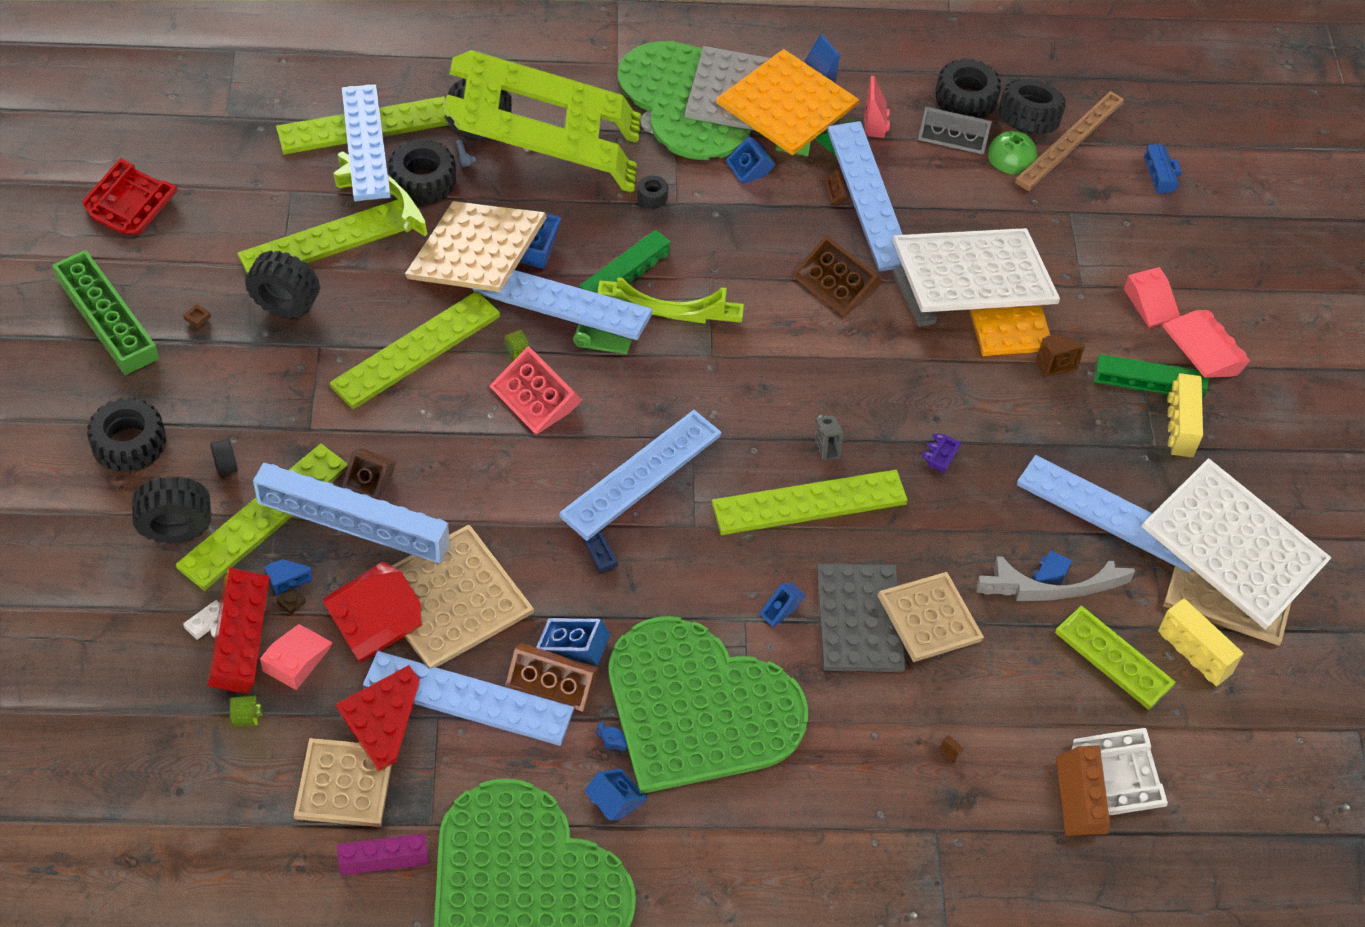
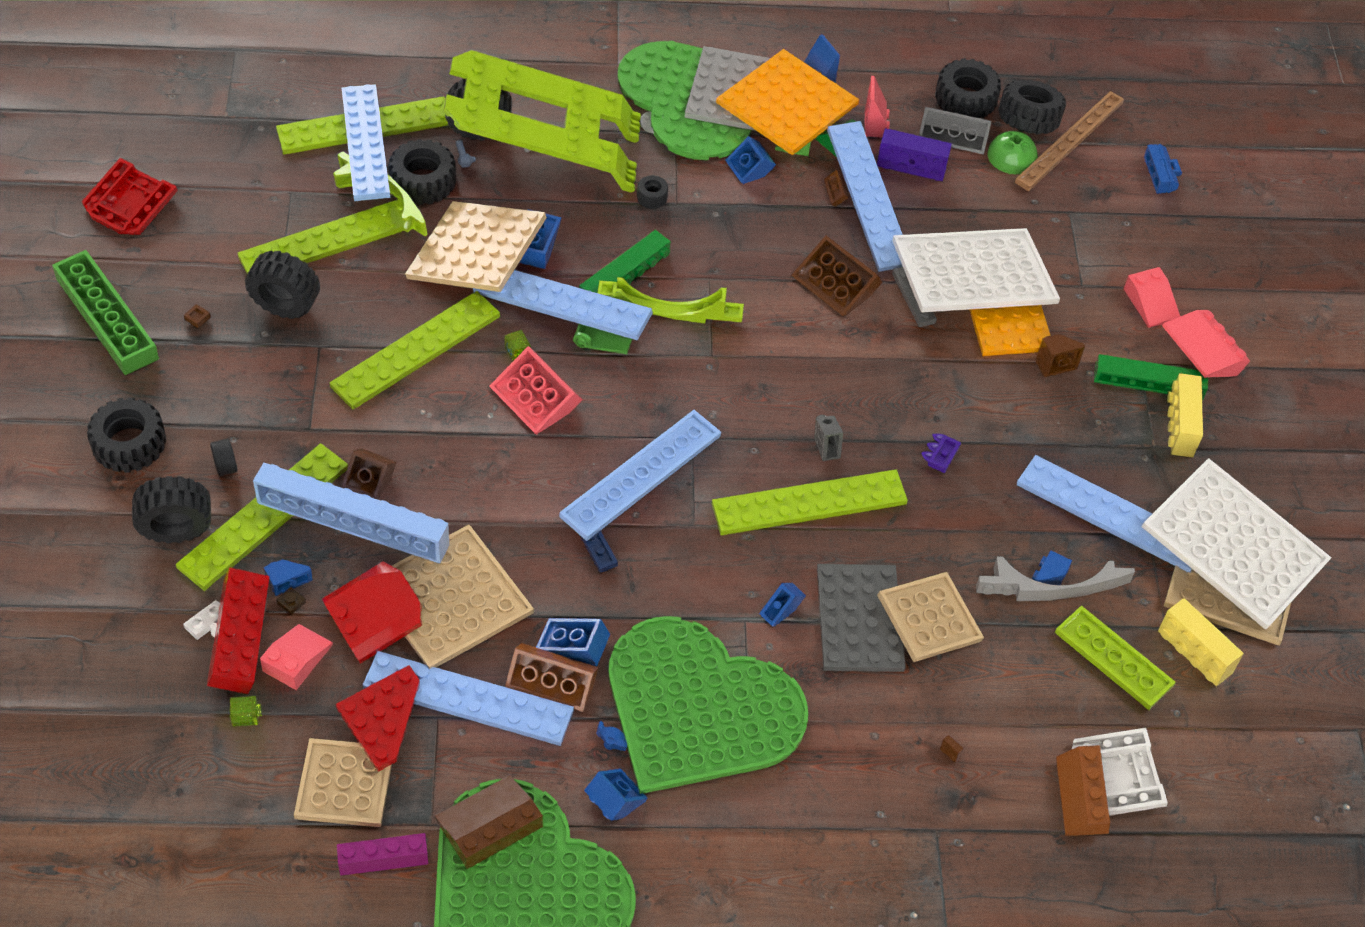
(490, 821): none -> reddish brown slope
(913, 154): none -> dark purple brick

